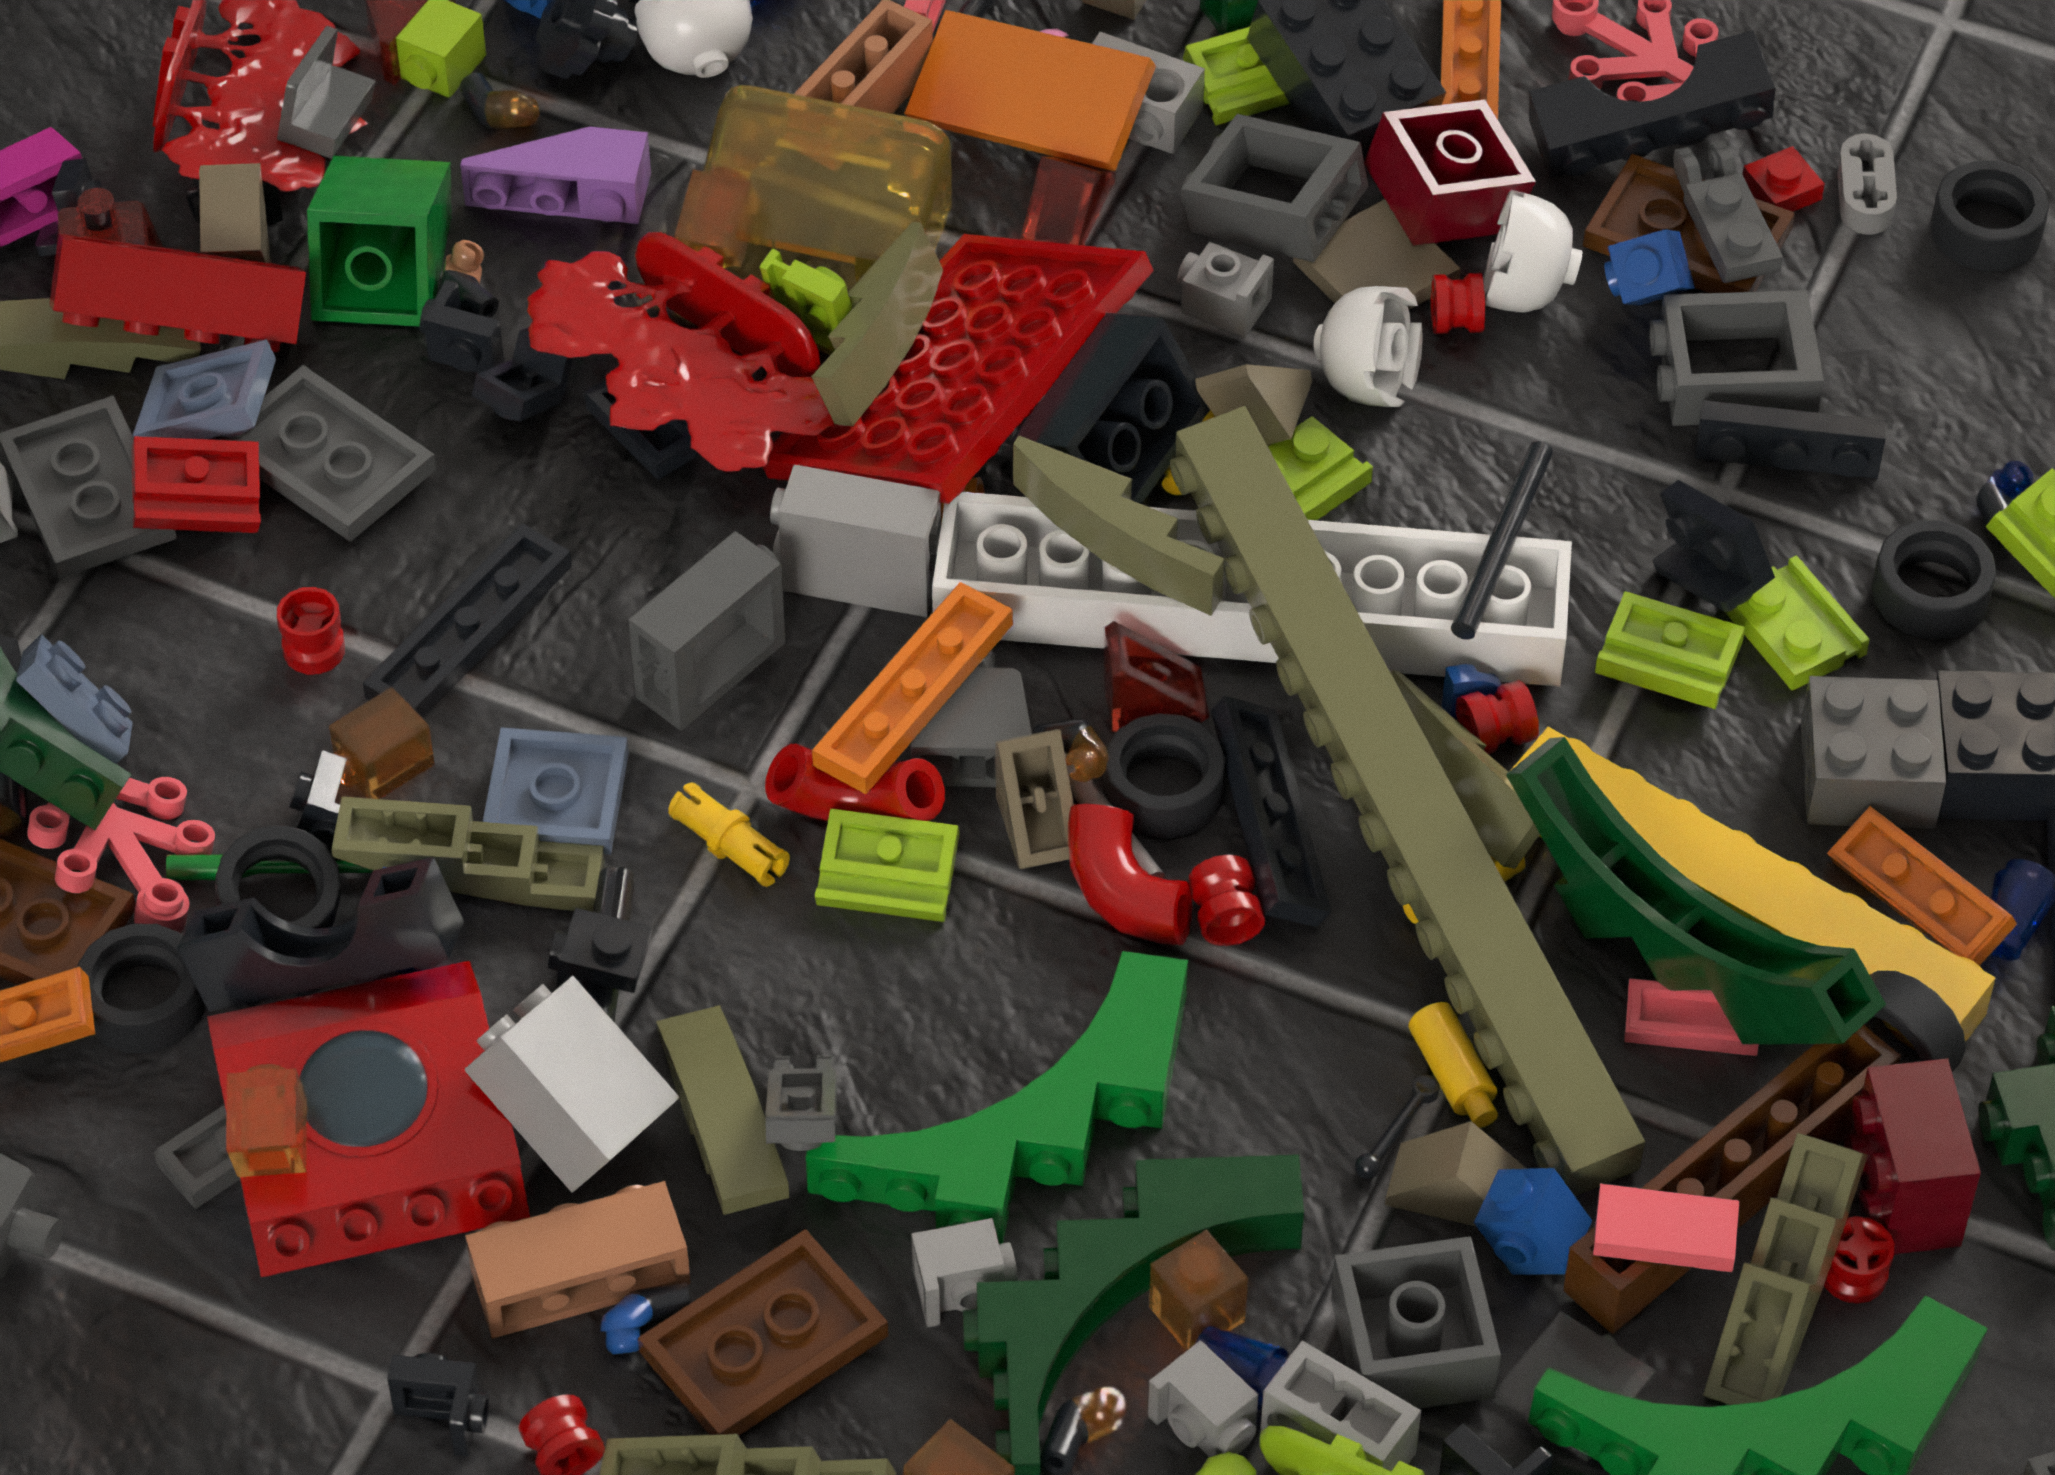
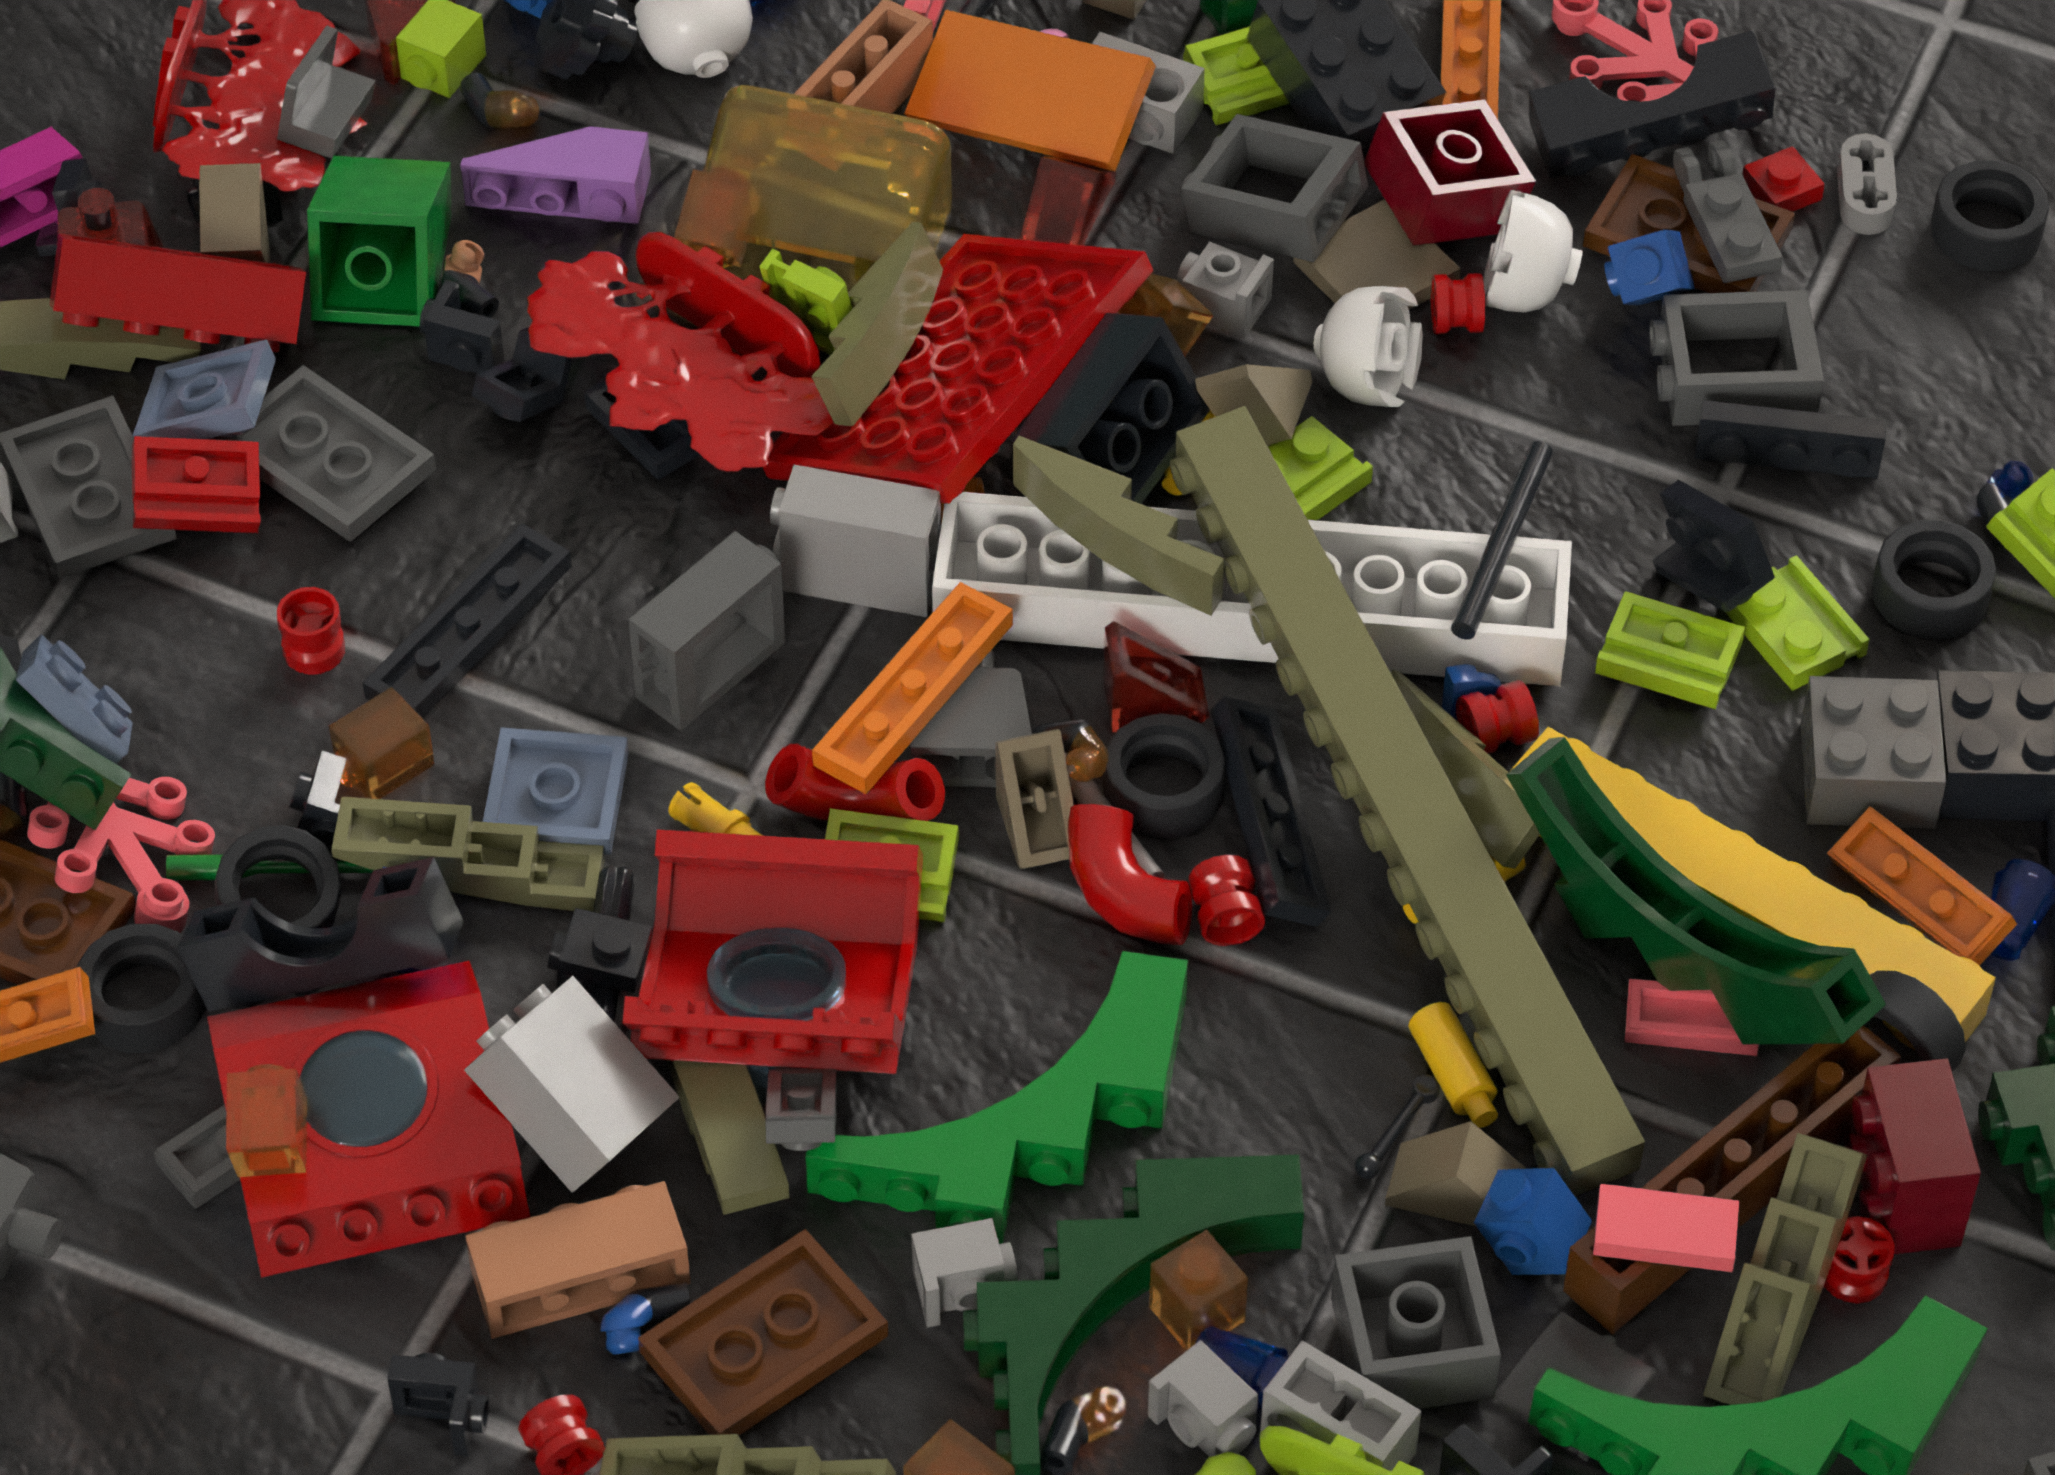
(779, 952): none -> red panel
(1175, 304): none -> clear orange brick

